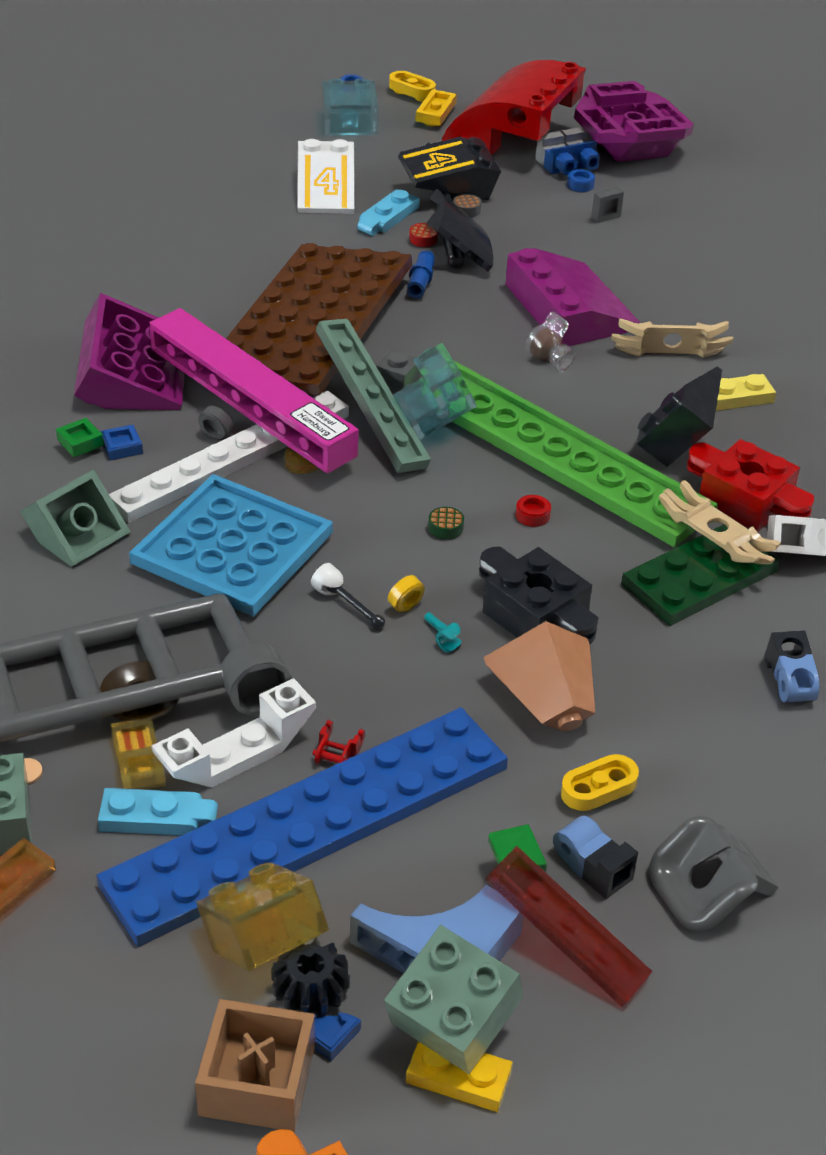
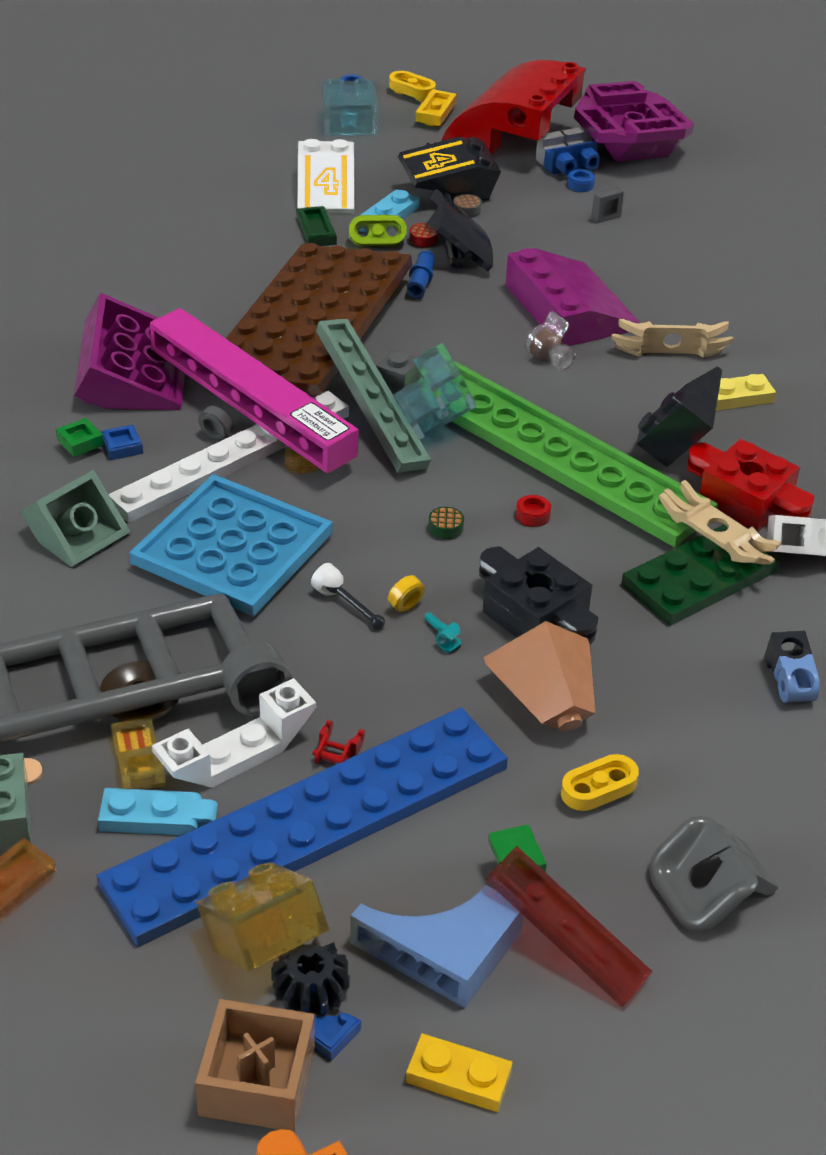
(316, 226): none -> dark green tile
(377, 227): none -> lime plate
(454, 998): sand green brick -> none
(595, 856): leg -> none

